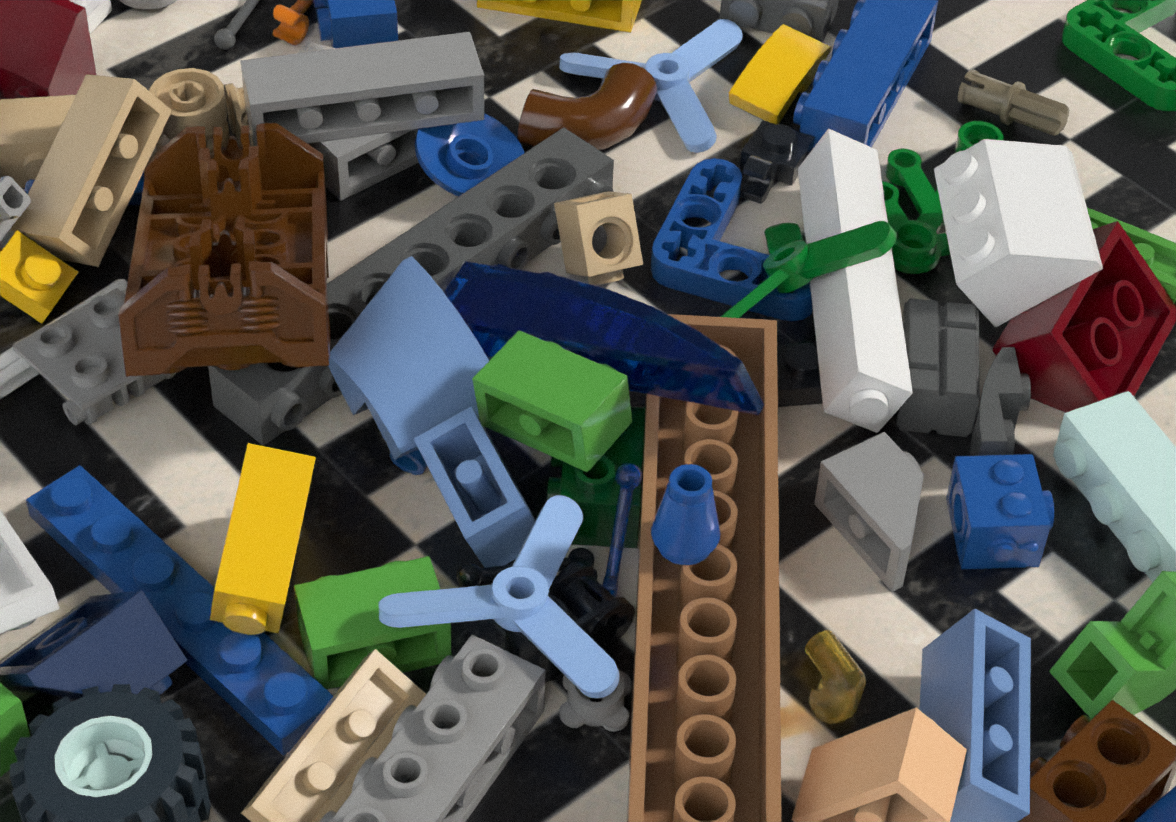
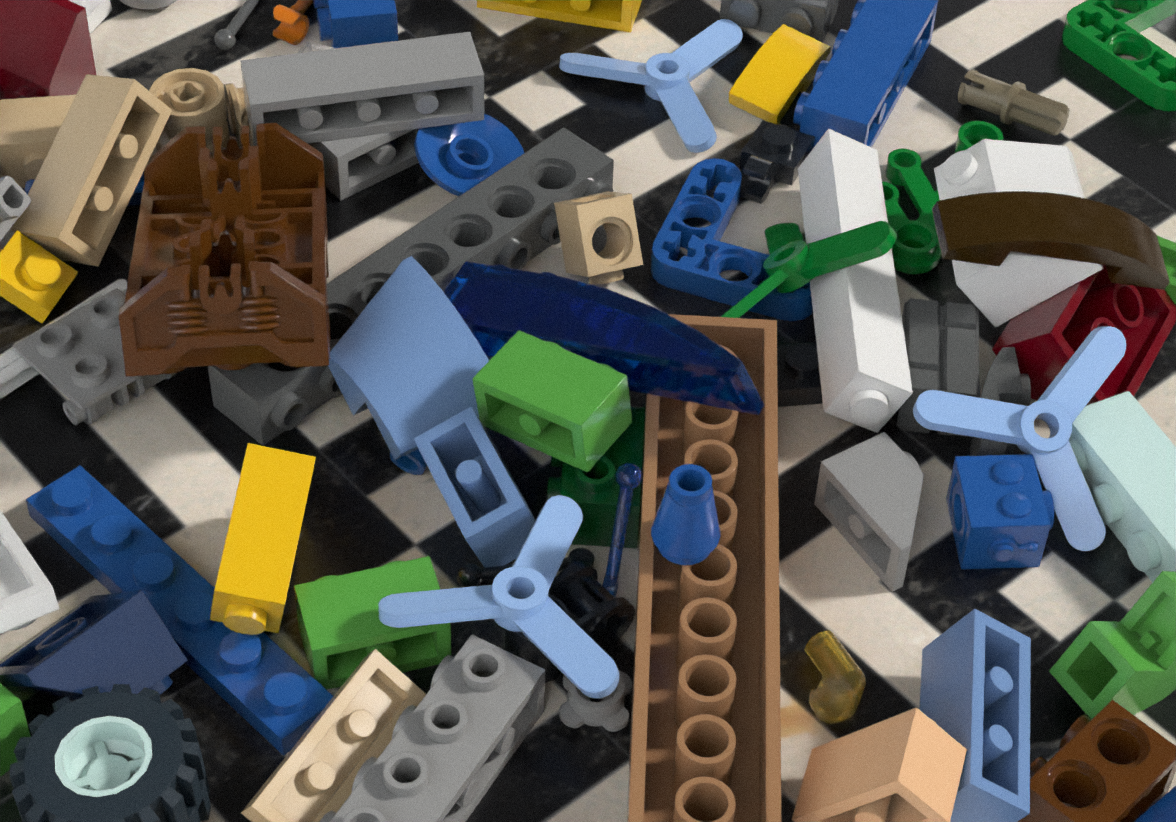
(597, 119): reddish brown cylinder -> none
(1015, 425): none -> light blue piece
(1054, 225): none -> dark brown slope

